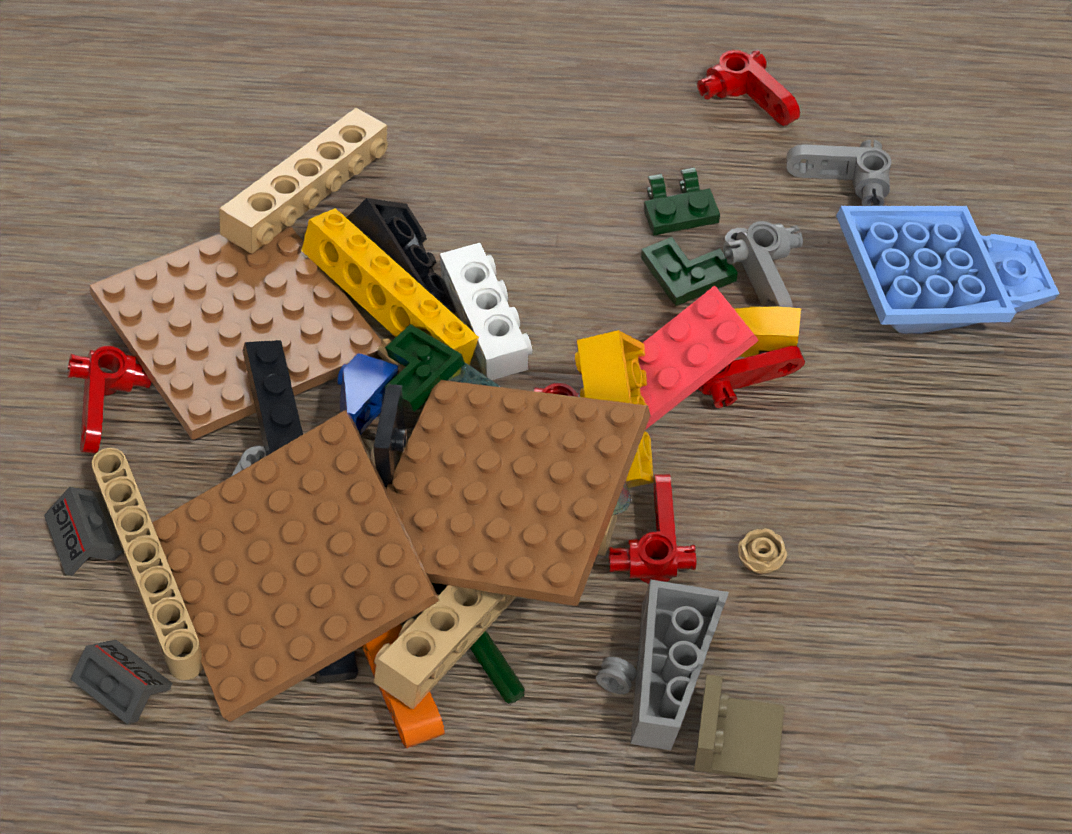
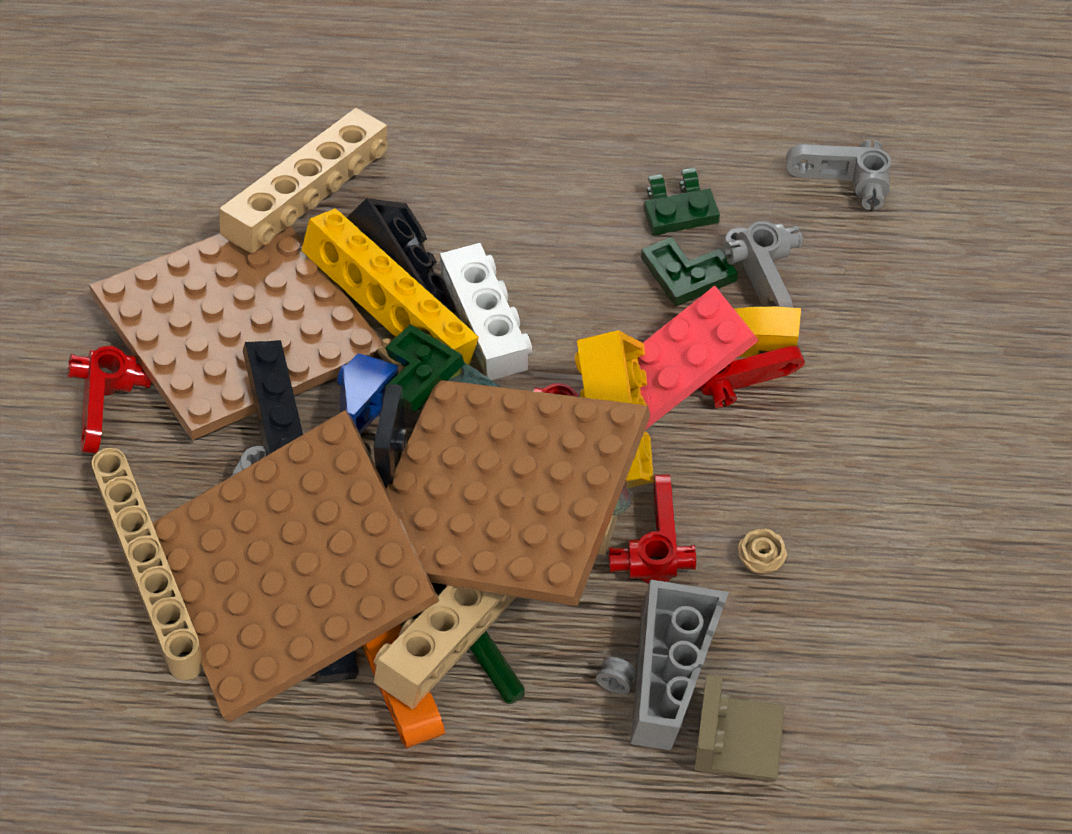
(81, 529): dark grey panel -> none
(118, 679): dark grey panel -> none
(746, 74): red piece -> none
(936, 270): light blue wedge -> none

